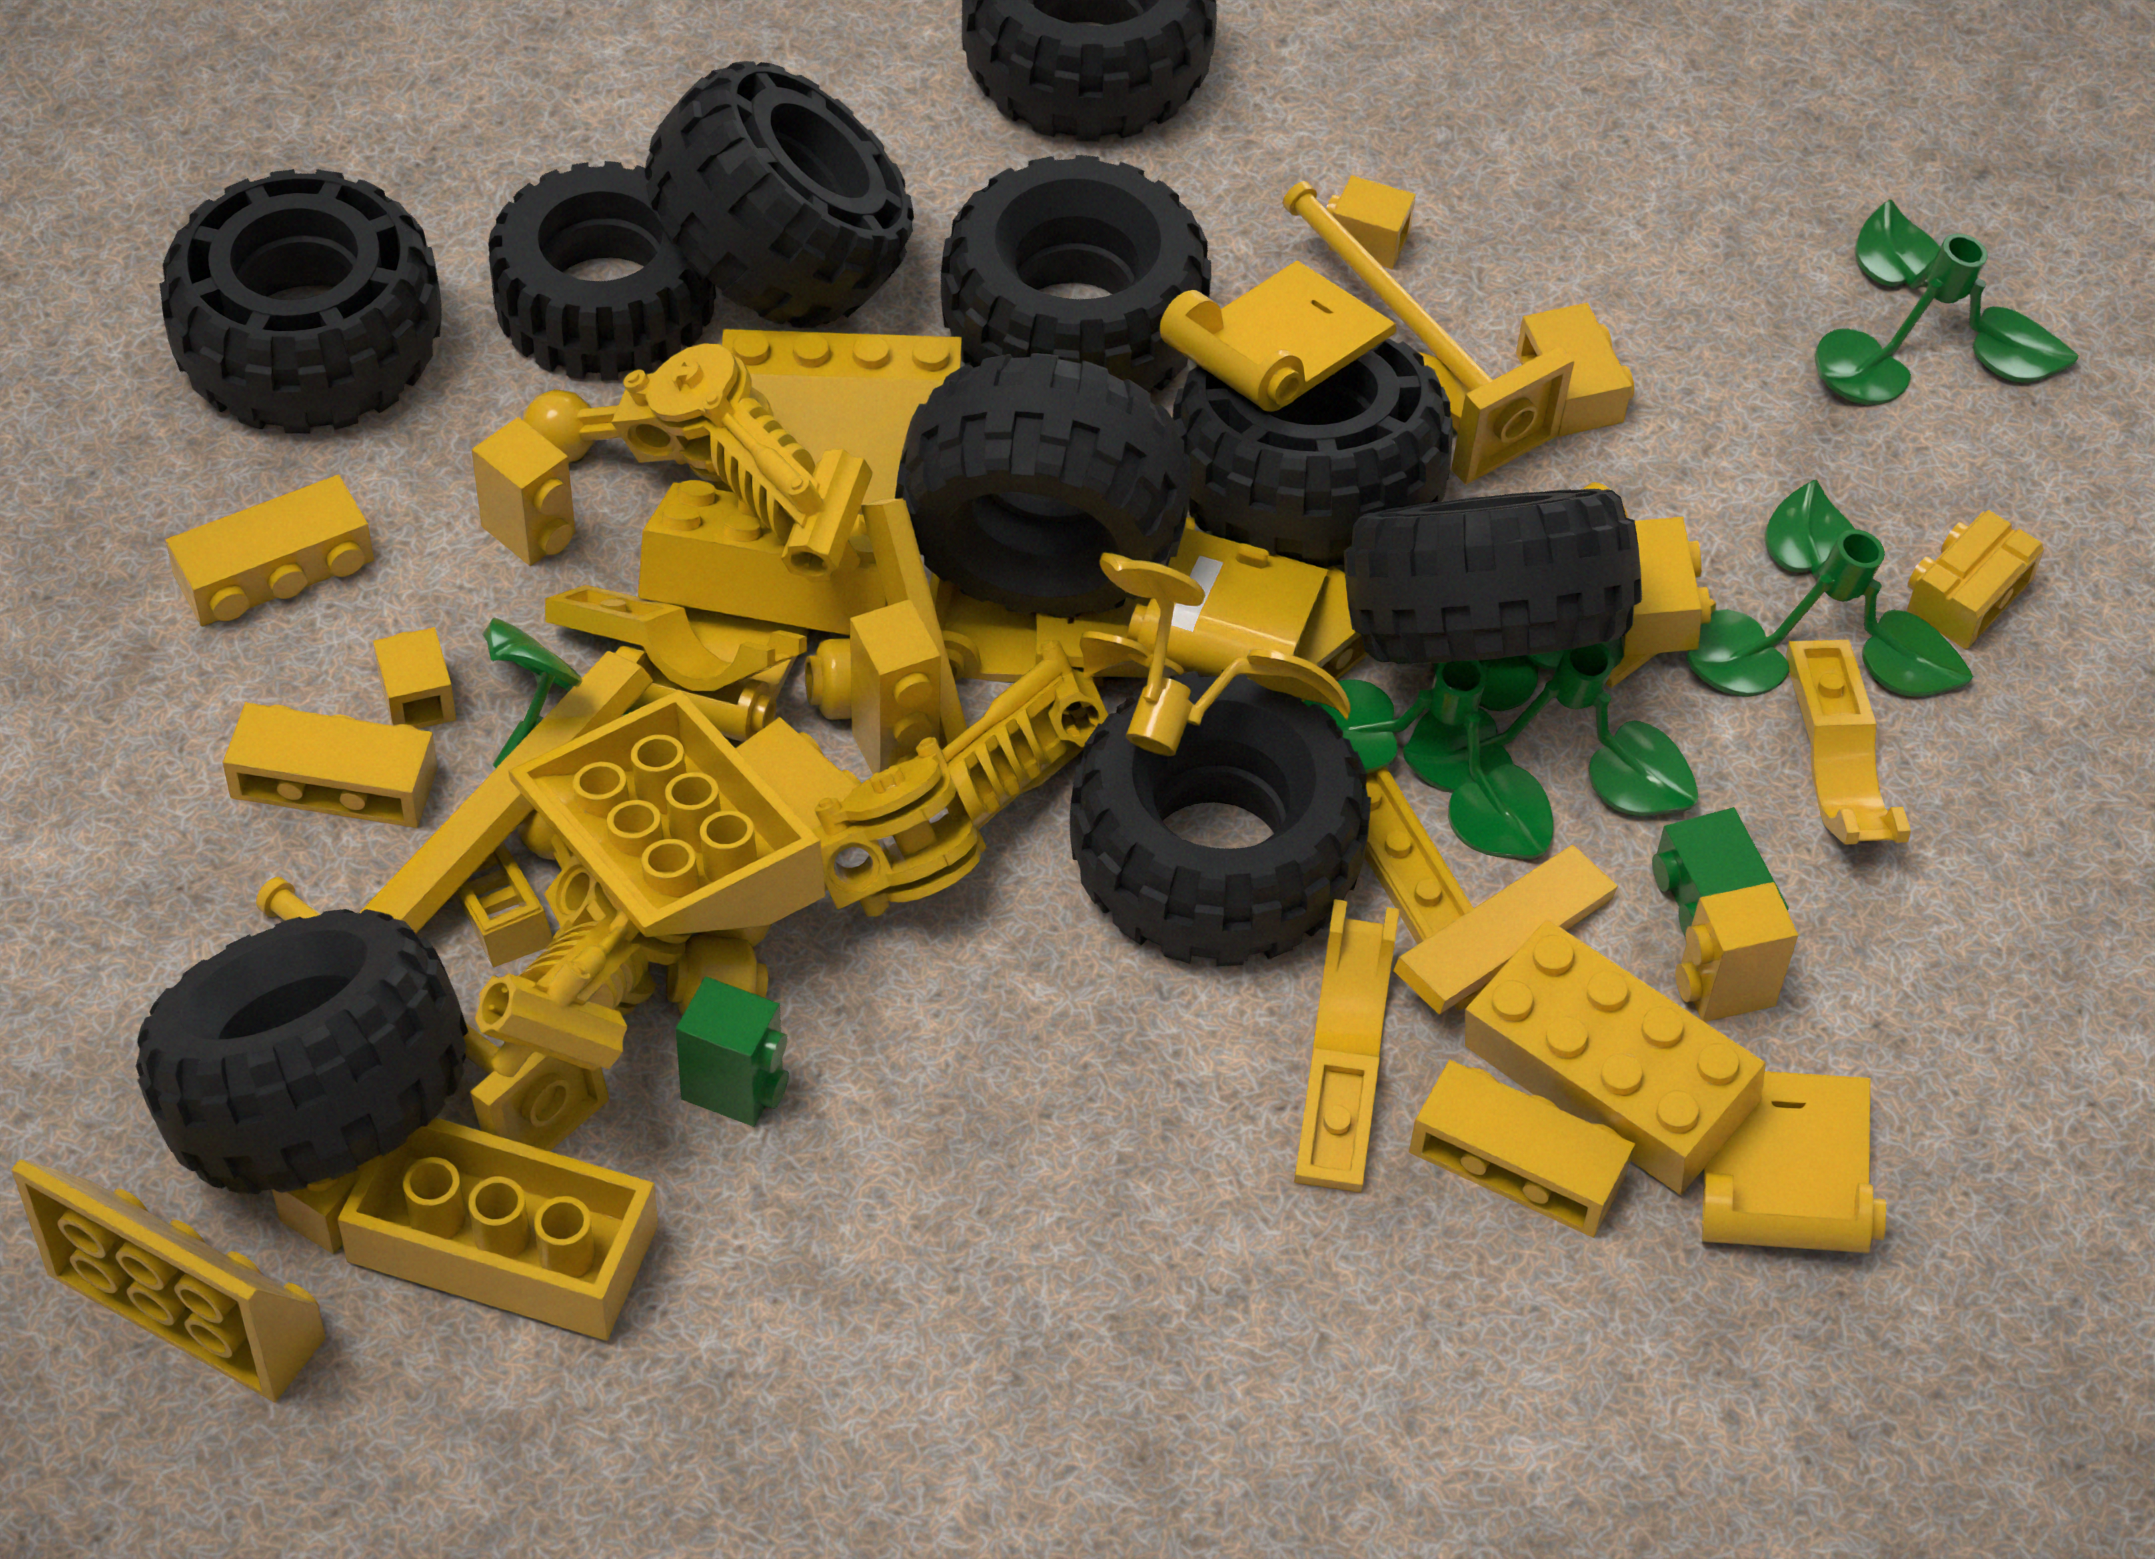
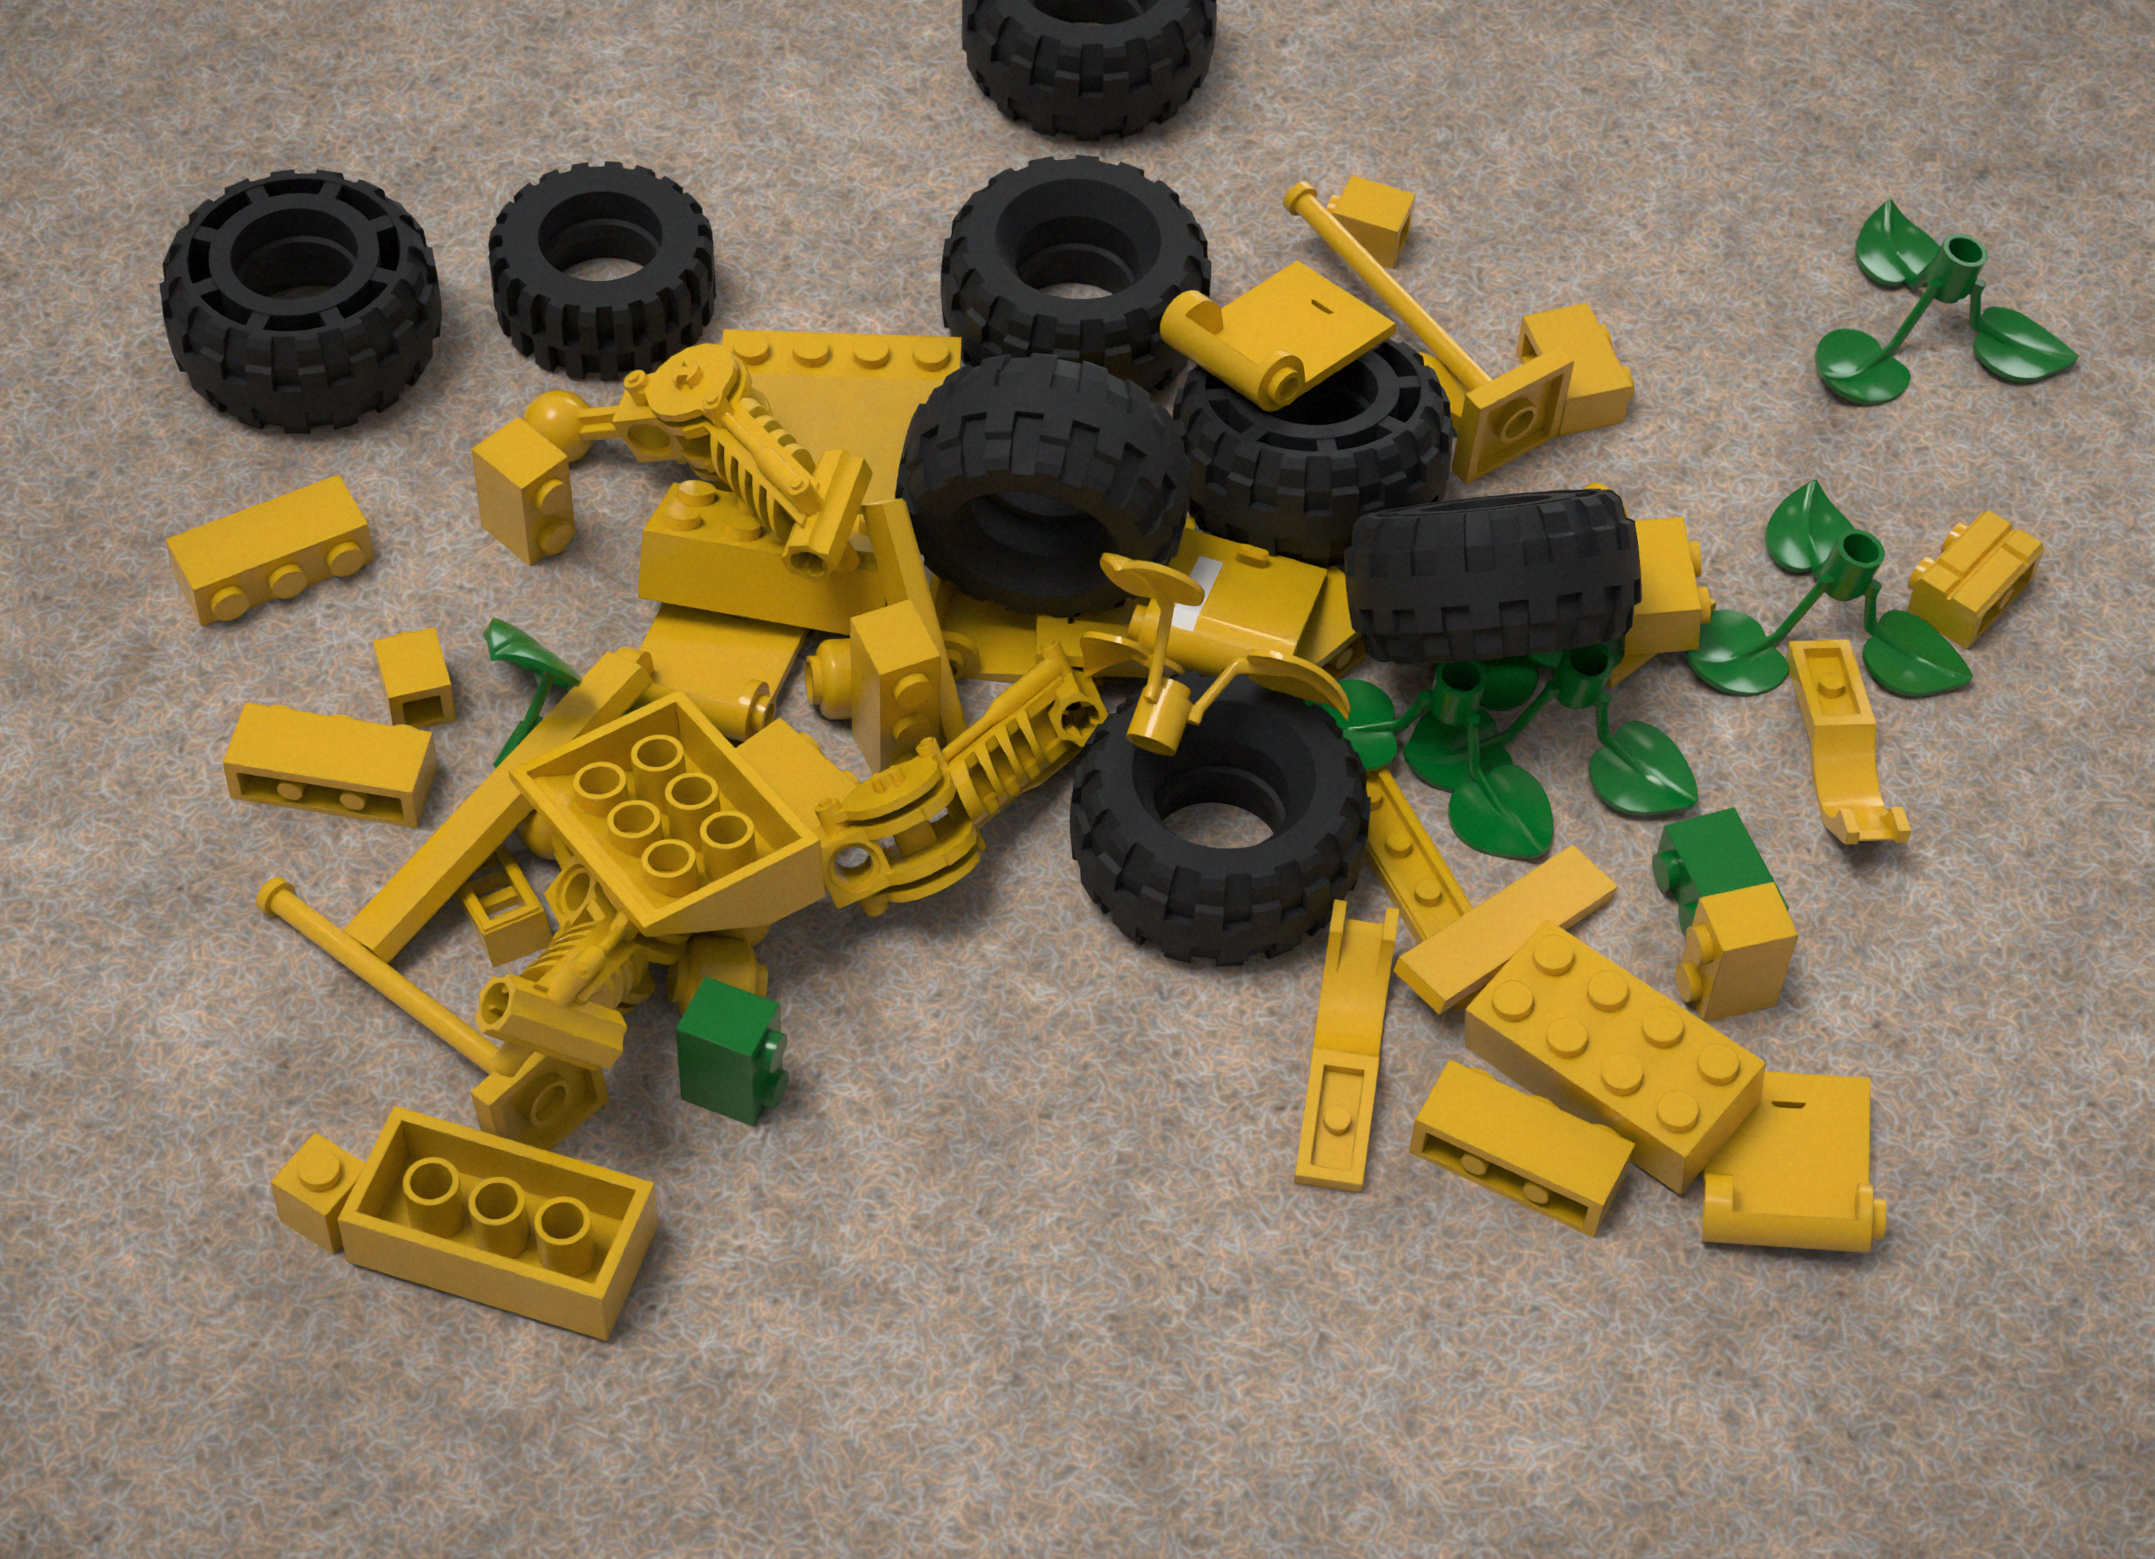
(170, 1280): yellow slope -> none
(302, 1051): black tyre -> none
(667, 637): yellow piece -> none
(778, 194): black tyre -> none

